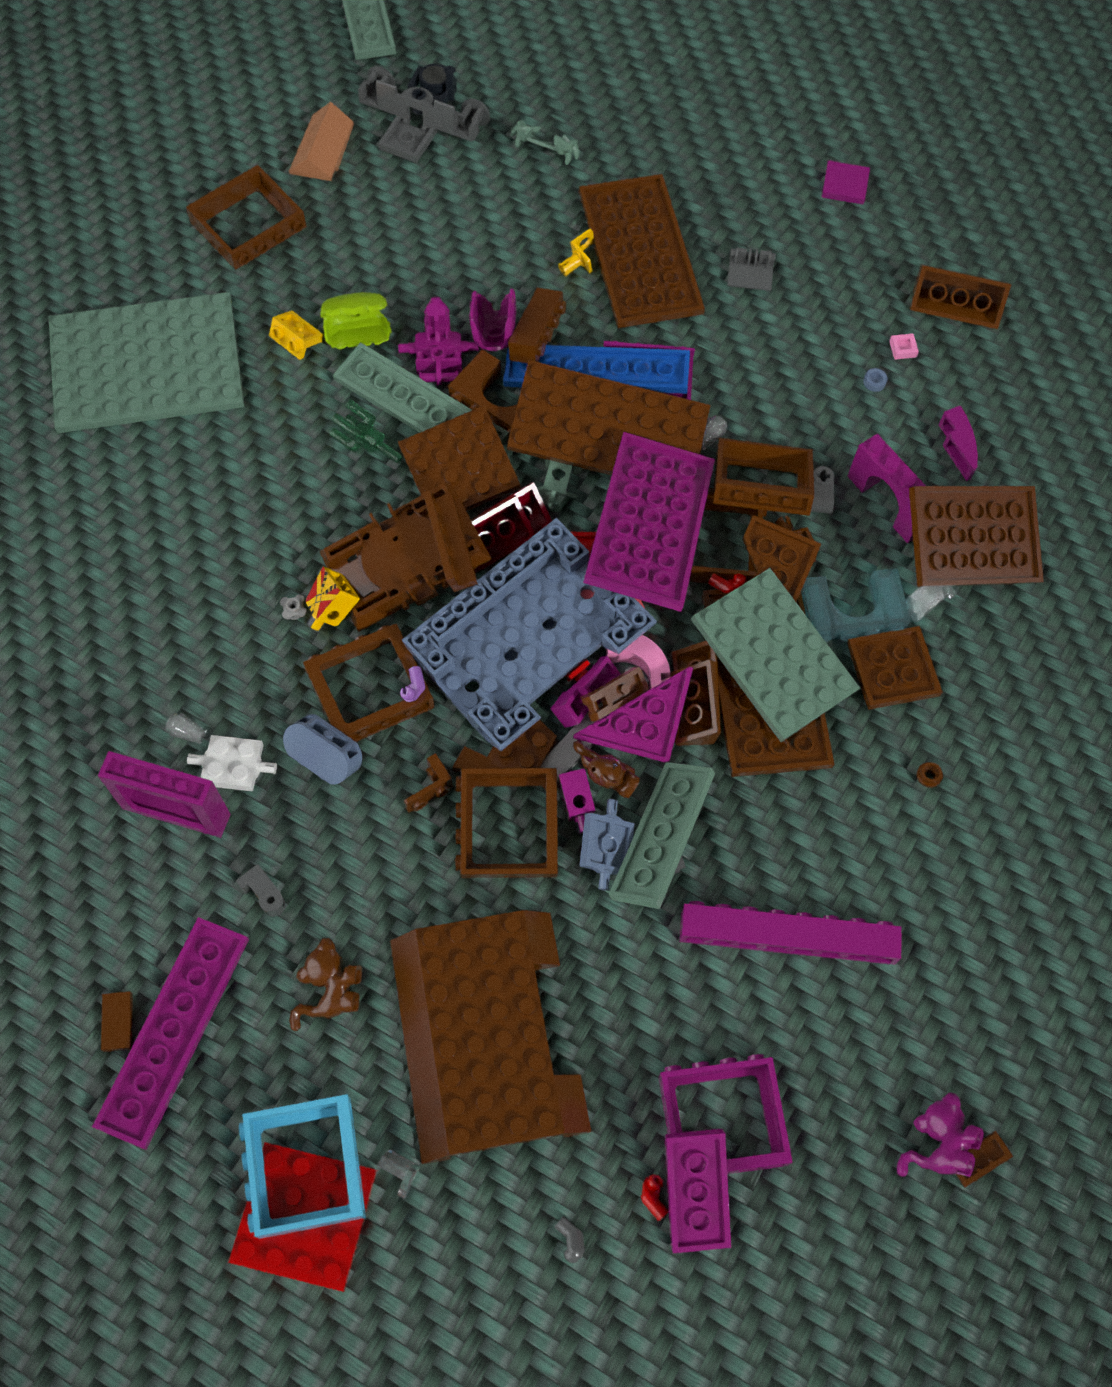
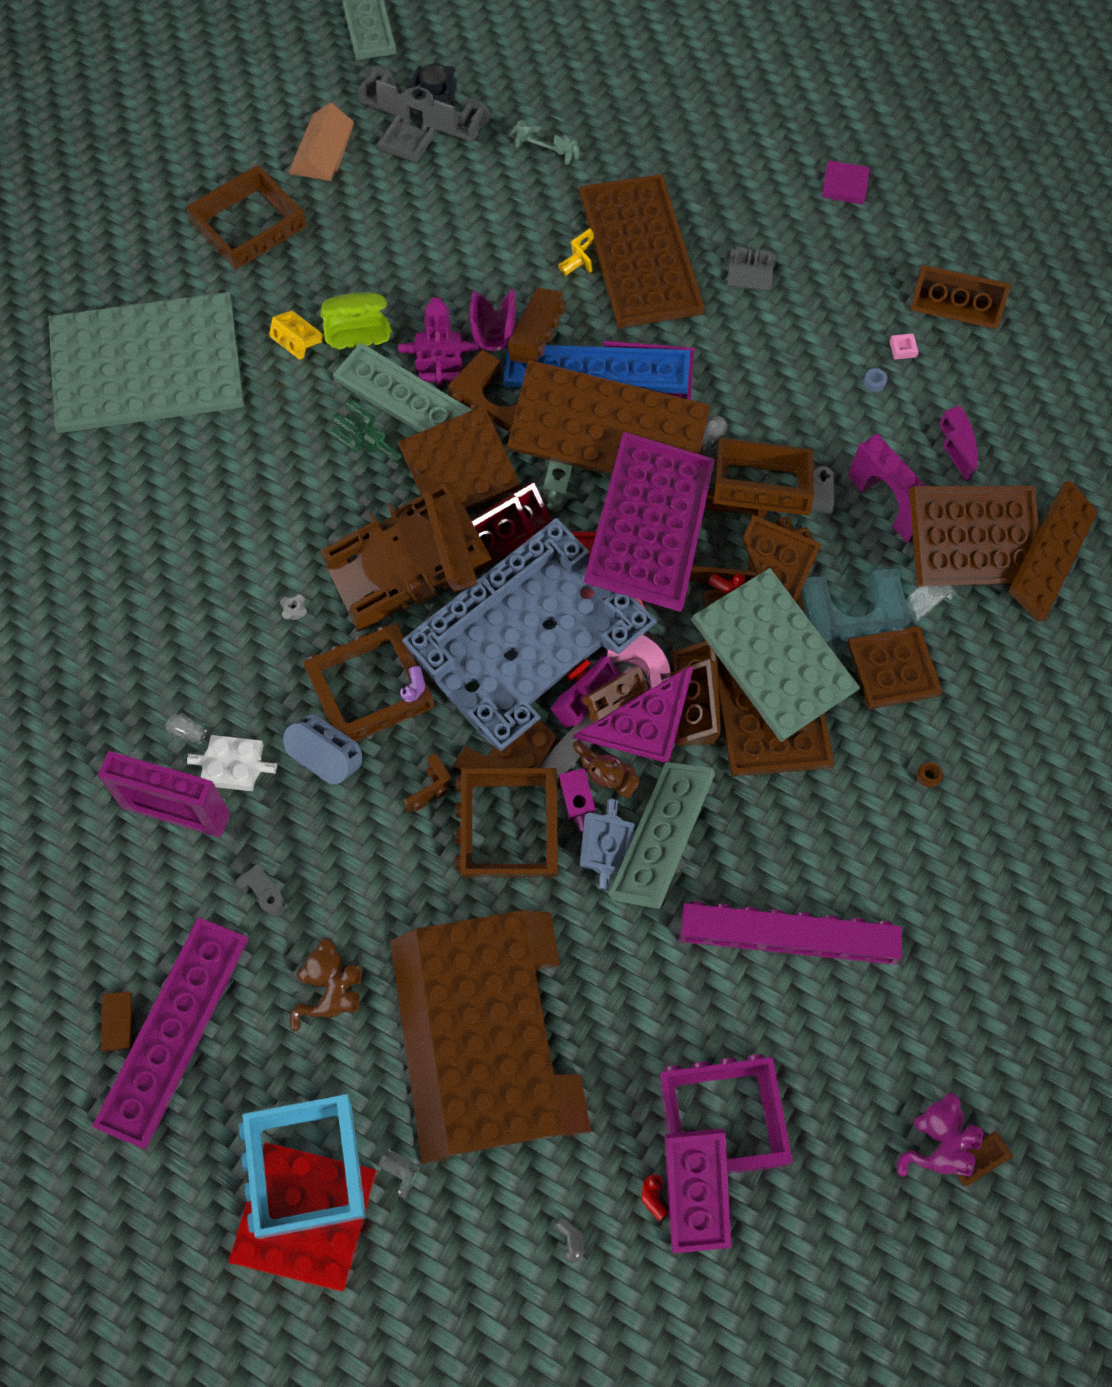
(330, 599): yellow torso -> none
(1053, 551): none -> reddish brown plate

